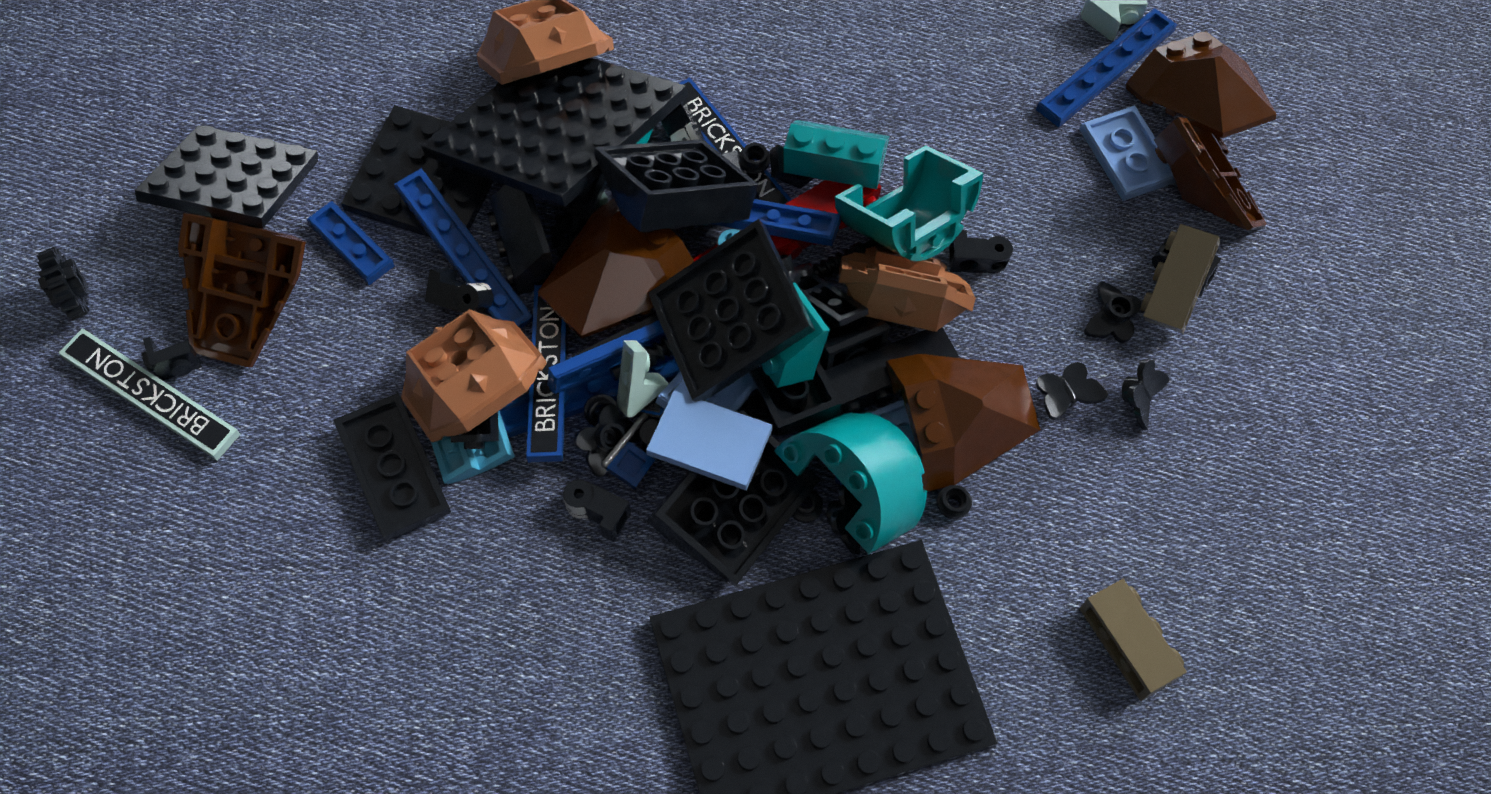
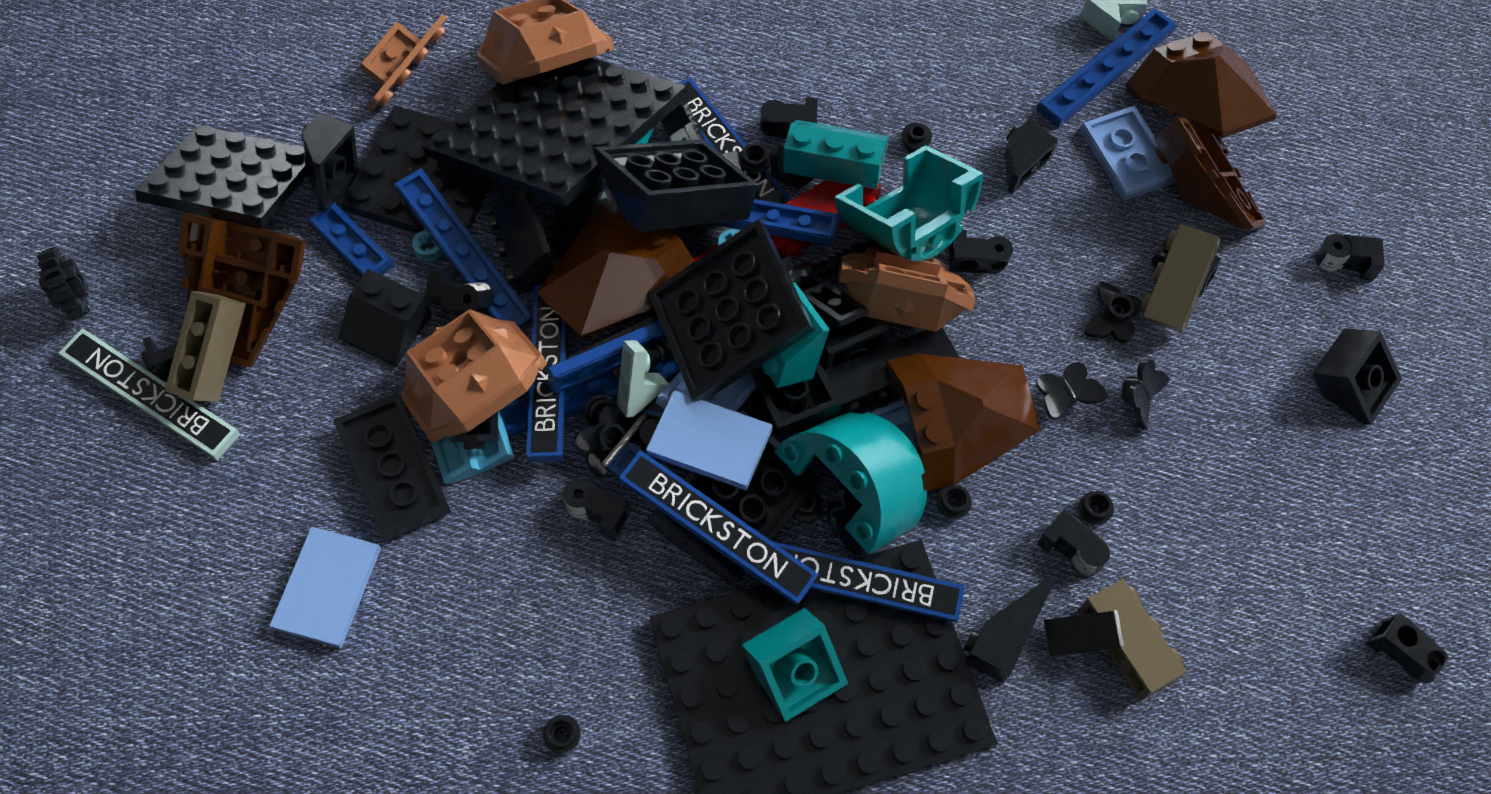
(205, 347): none -> dark tan brick
(325, 587): none -> light blue tile
(329, 157): none -> black slope
(383, 317): none -> black slope
(394, 55): none -> nougat bracket
(429, 255): none -> medium azure bush
(553, 726): none -> black plate
(718, 527): none -> tile
(777, 116): none -> black leg
(795, 663): none -> teal slope
(881, 584): none -> tile
(913, 142): none -> black plate
(1005, 634): none -> black slope
(1027, 152): none -> black slope
(1076, 543): none -> black leg
(1084, 633): none -> black tile
(1100, 500): none -> black plate
(1352, 253): none -> black leg
(1358, 373): none -> black slope
(1409, 647): none -> black leg

